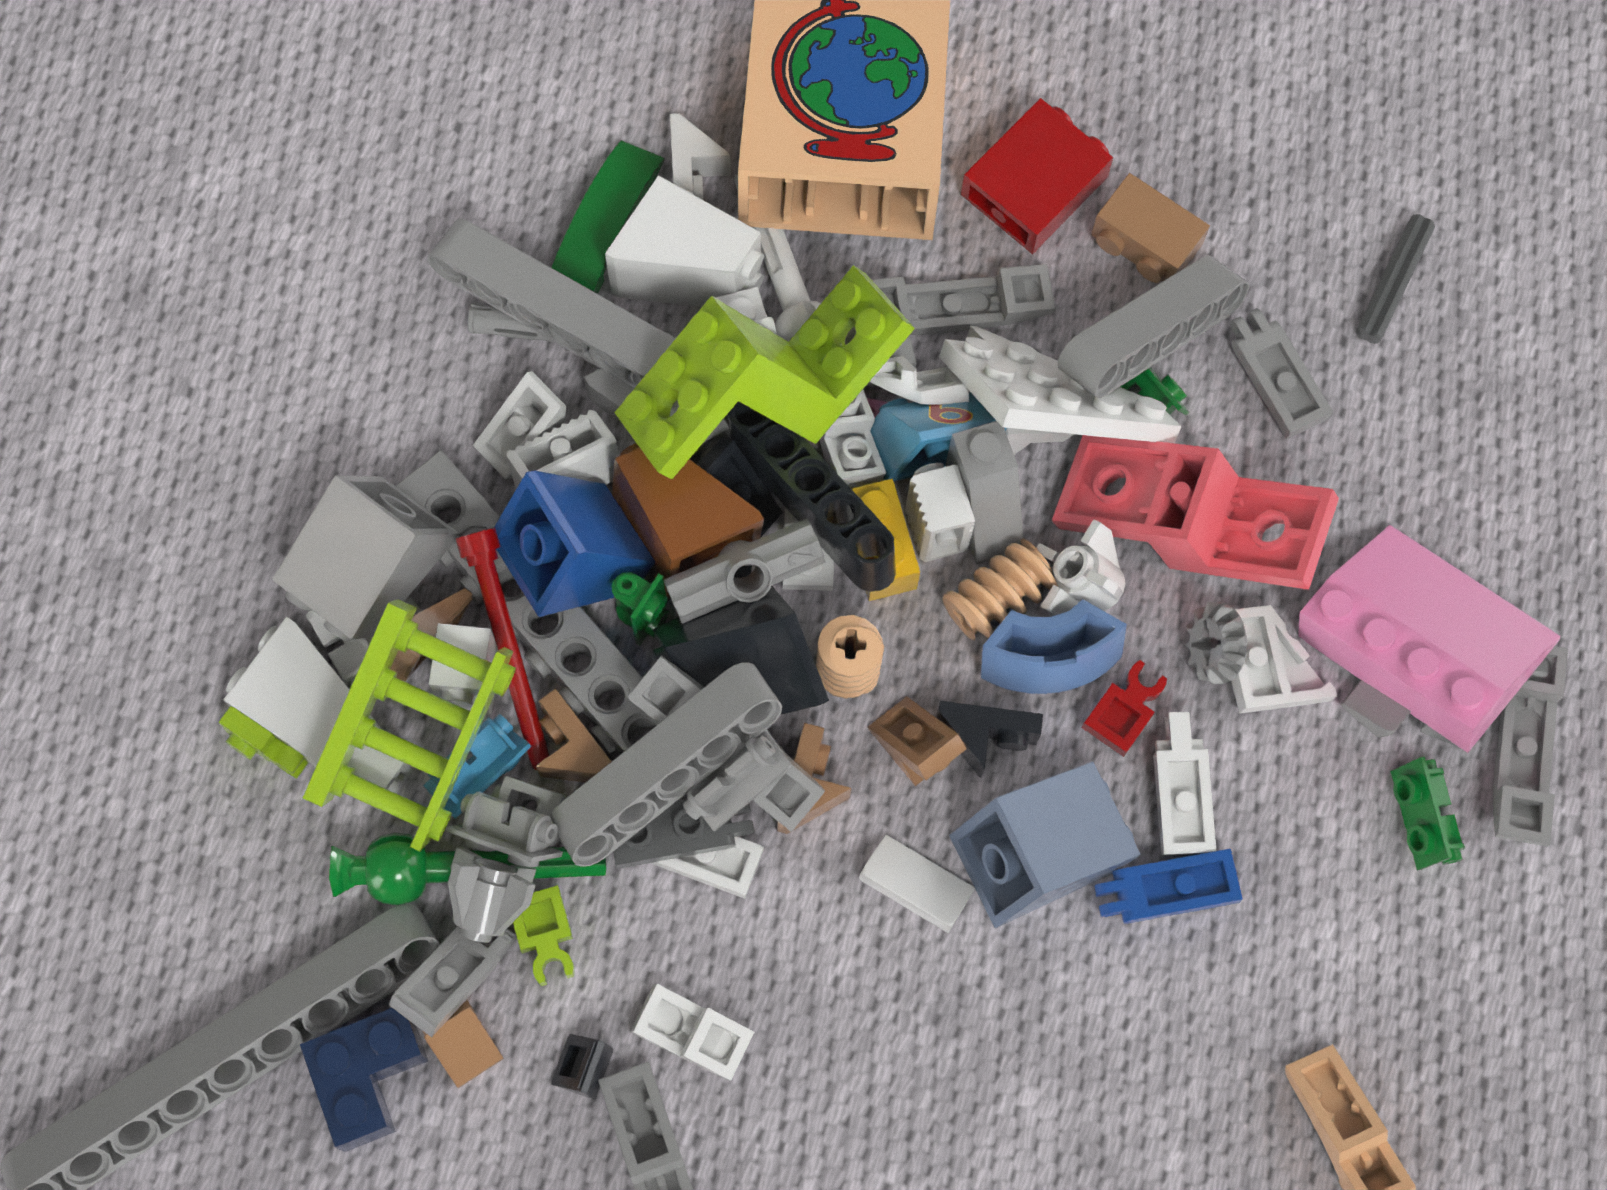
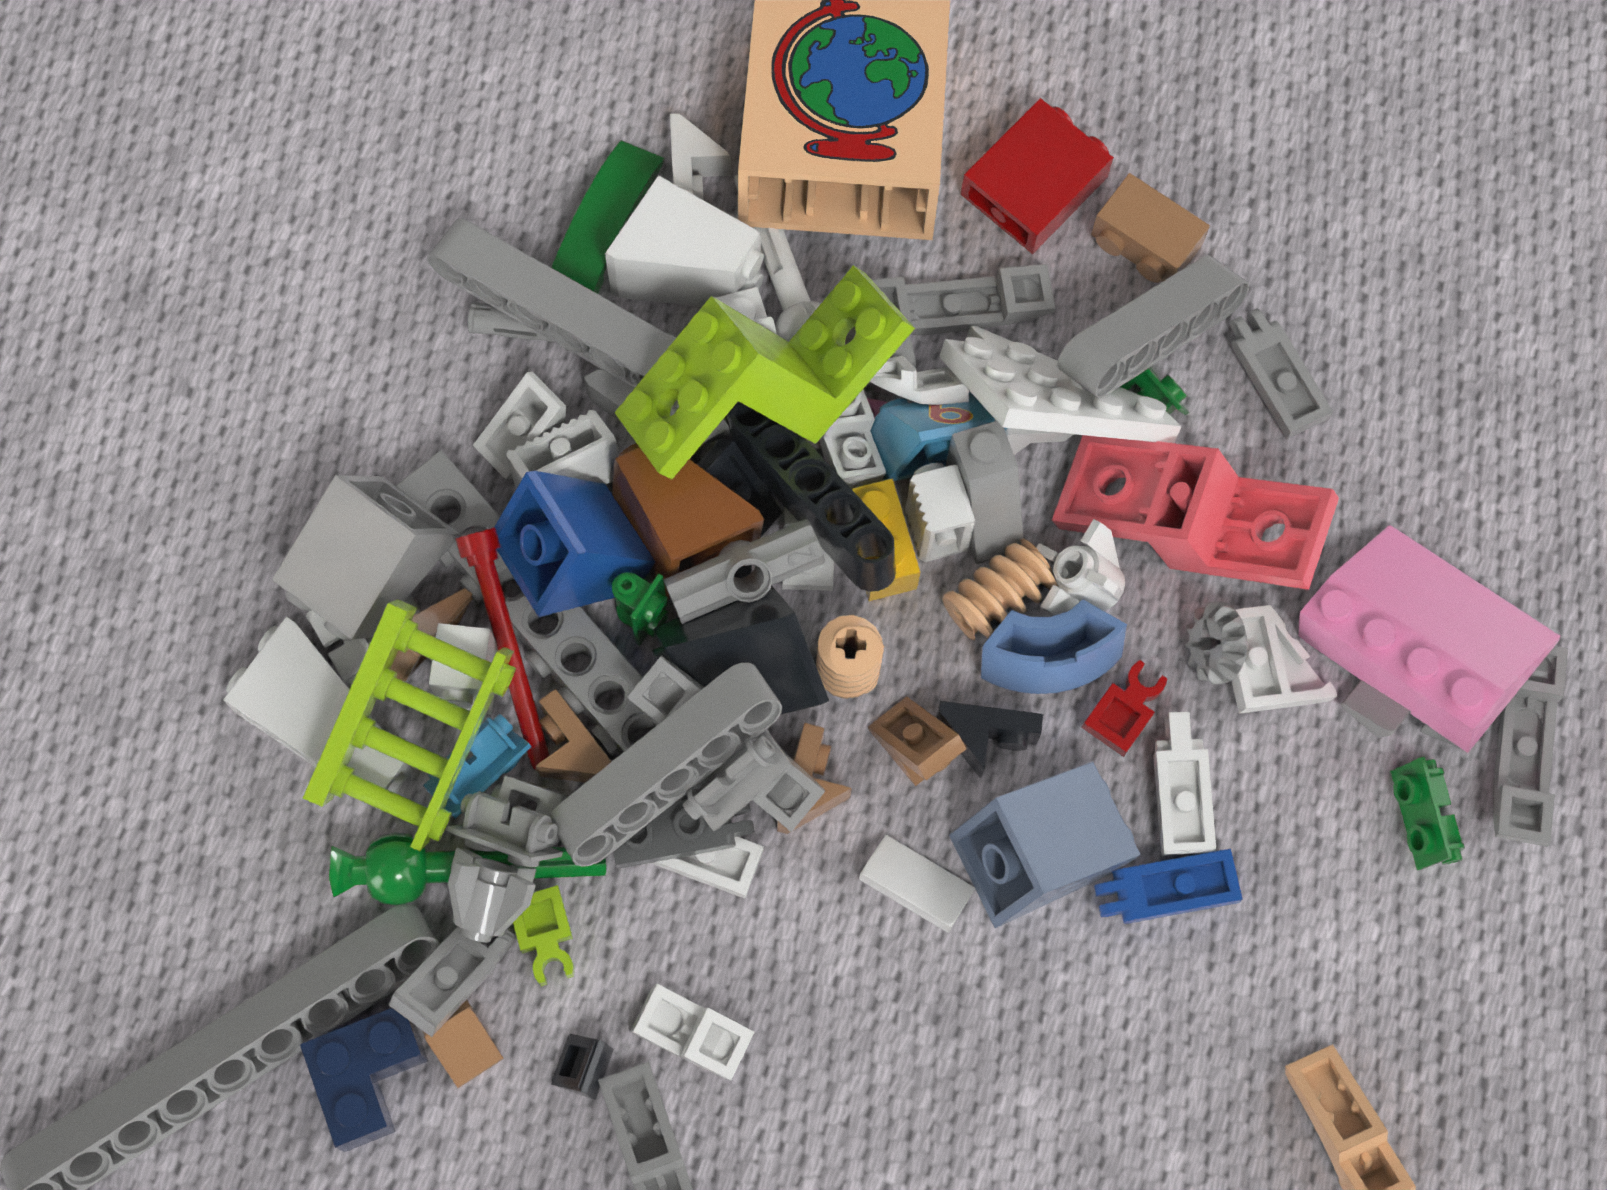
(251, 738): lime plate -> none
(1395, 279): dark grey axle -> none

